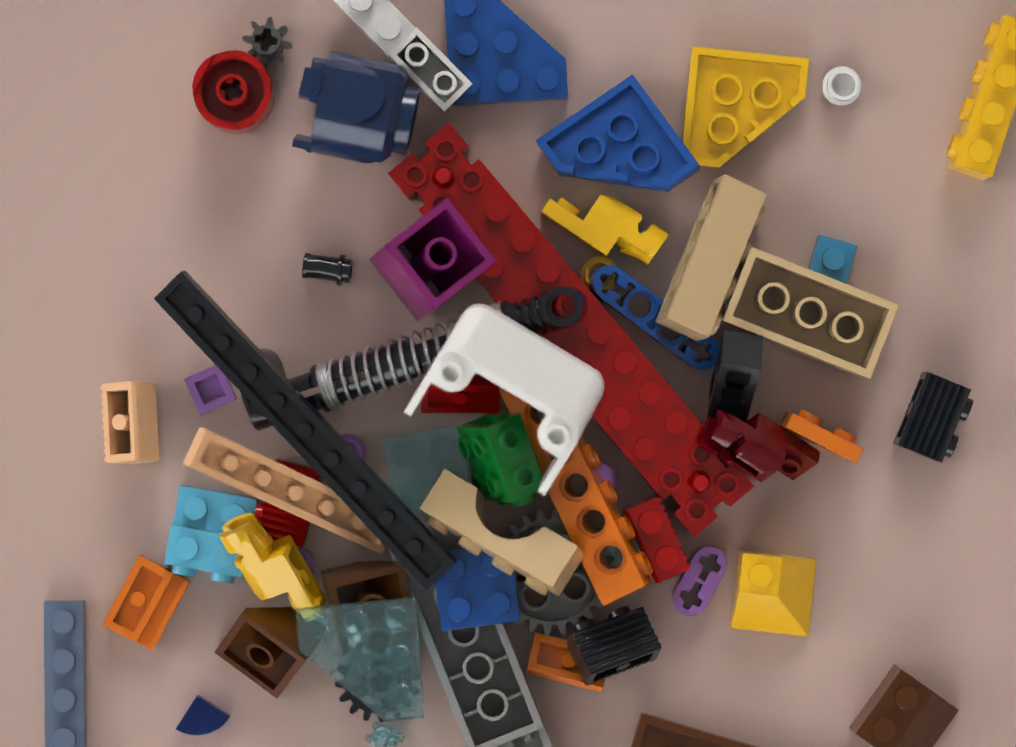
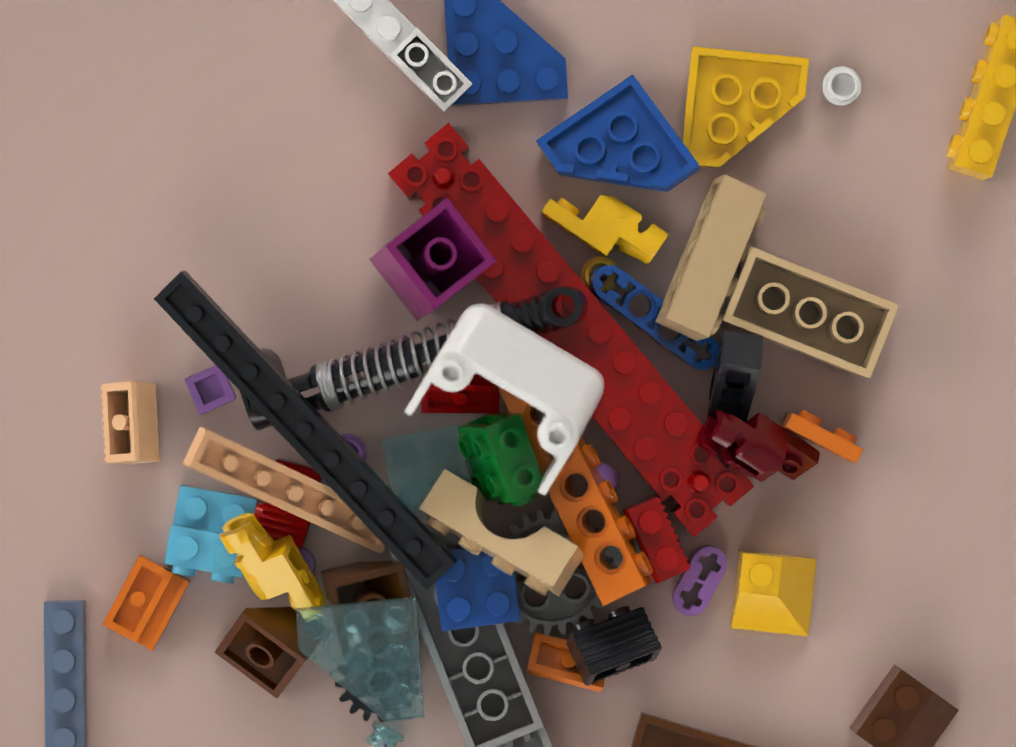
(202, 718): clear blue tile -> none
(228, 70): red brick -> none
(260, 33): dark grey gear -> none
(327, 268): black pin -> none
(360, 109): dark blue piece -> none
(832, 258): dark azure plate -> none
(933, 417): black brick -> none

